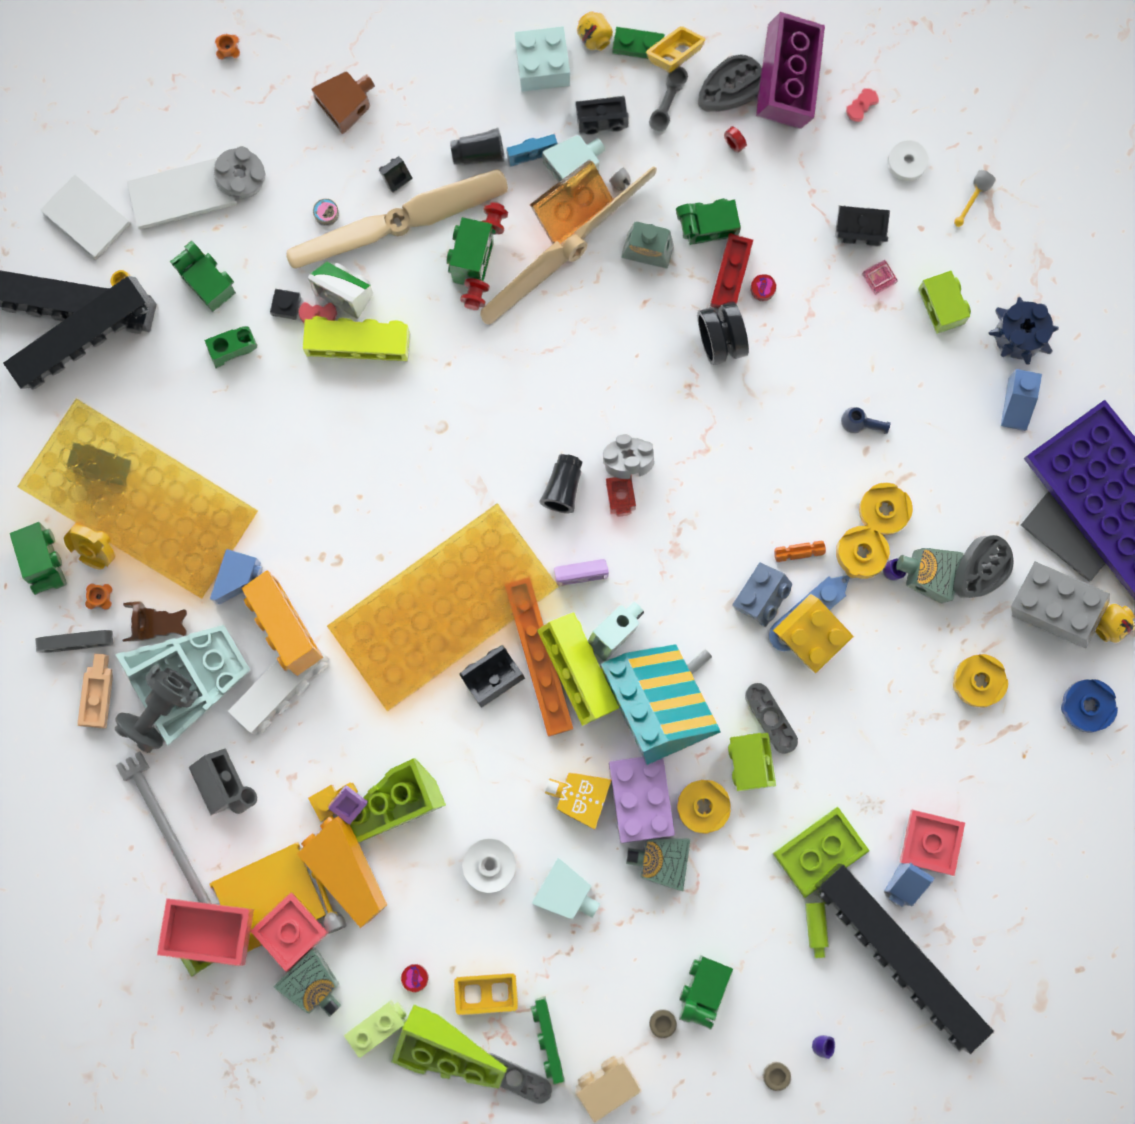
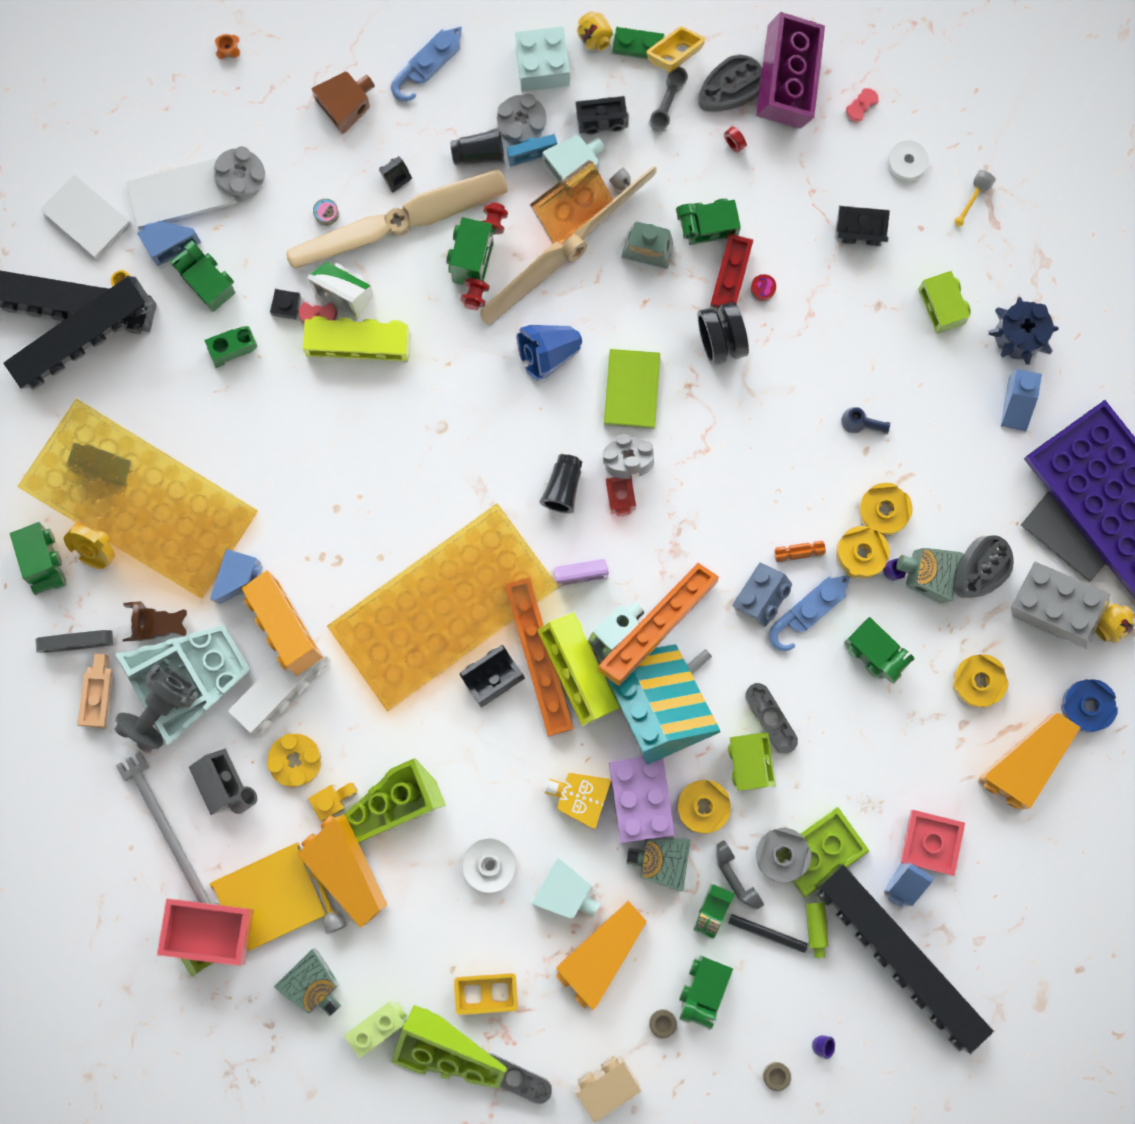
(91, 596): orange plate -> none
(166, 240): none -> medium blue slope
(279, 764): none -> yellow plate
(289, 932): coral plate -> none
(347, 804): medium lavender plate -> none
(414, 978): red tile -> none
(428, 61): none -> medium blue plate
(521, 105): none -> light grey plate
(547, 348): none -> blue cone
(547, 1040): green plate -> none
(600, 956): none -> light orange slope
(632, 388): none -> lime tile
(658, 624): none -> orange plate
(713, 911): none -> green leg
(724, 856): none -> dark grey bar
(768, 933): none -> black bar
(790, 869): none -> light grey plate
(813, 633): yellow brick -> none
(878, 651): none -> green hinge
(879, 277): clear pink tile -> none
(1030, 763): none -> light orange slope

